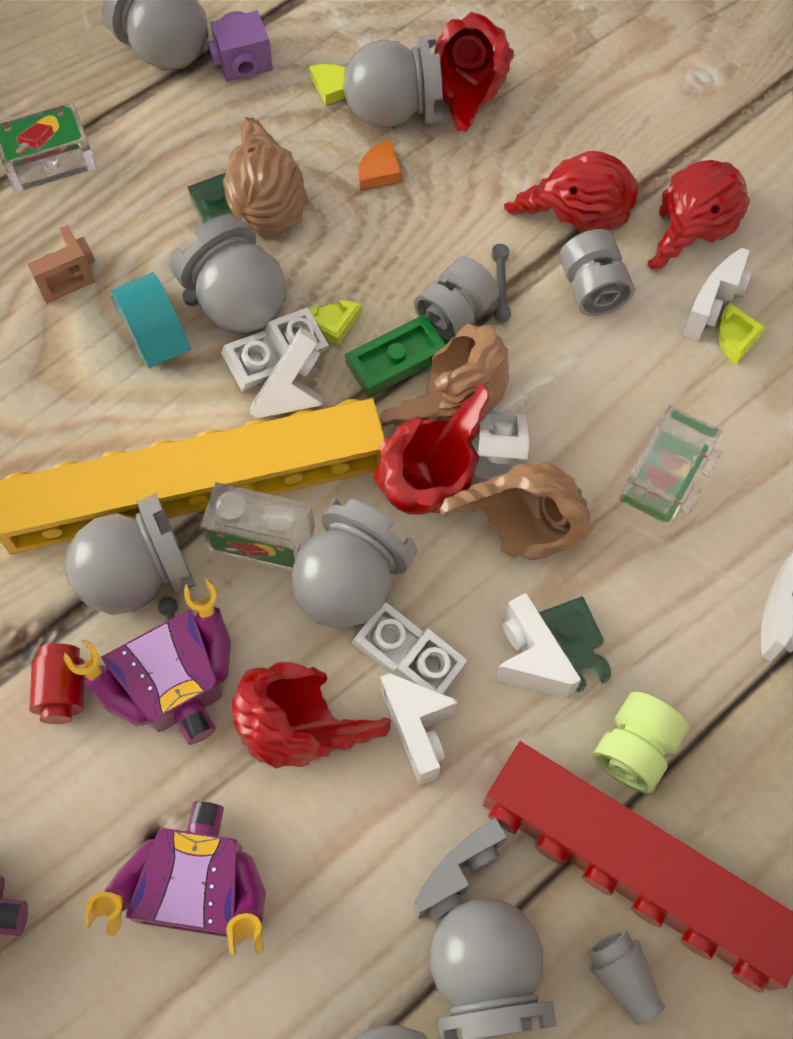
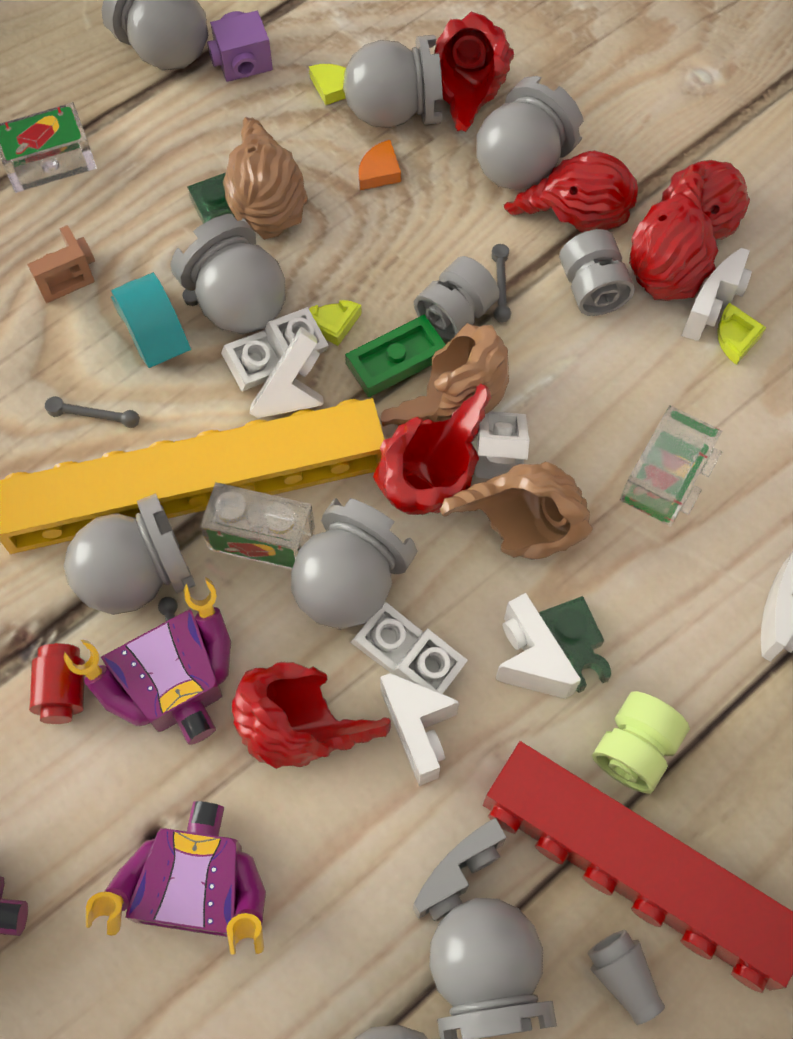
(56, 407): none -> dark grey hinge
(528, 135): none -> light grey tile
(675, 242): none -> red hair

